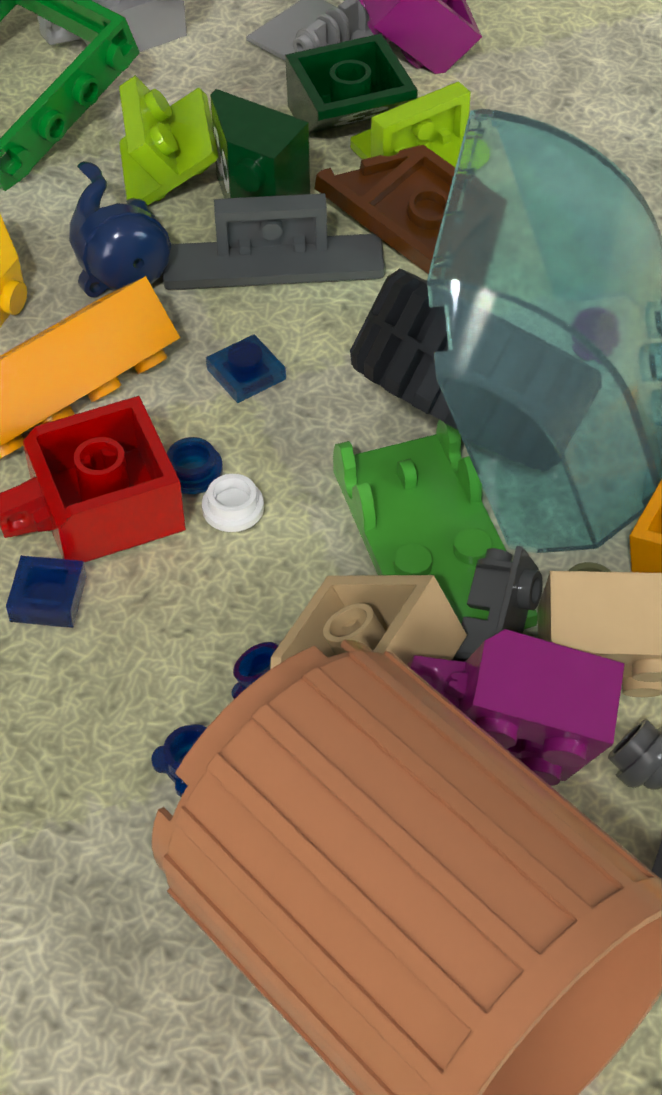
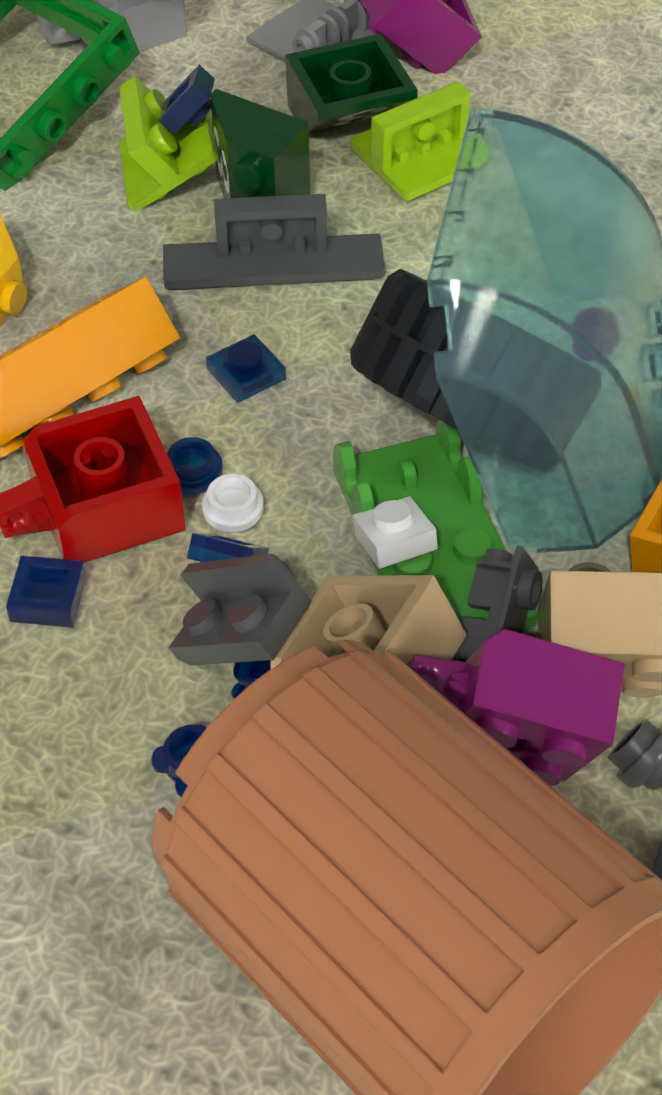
(115, 241): dark blue hair -> none
(188, 101): none -> dark blue plate
(214, 547): none -> clear blue plate
(242, 613): none -> dark grey bracket
(395, 532): none -> white plate
(396, 199): reddish brown wing -> none

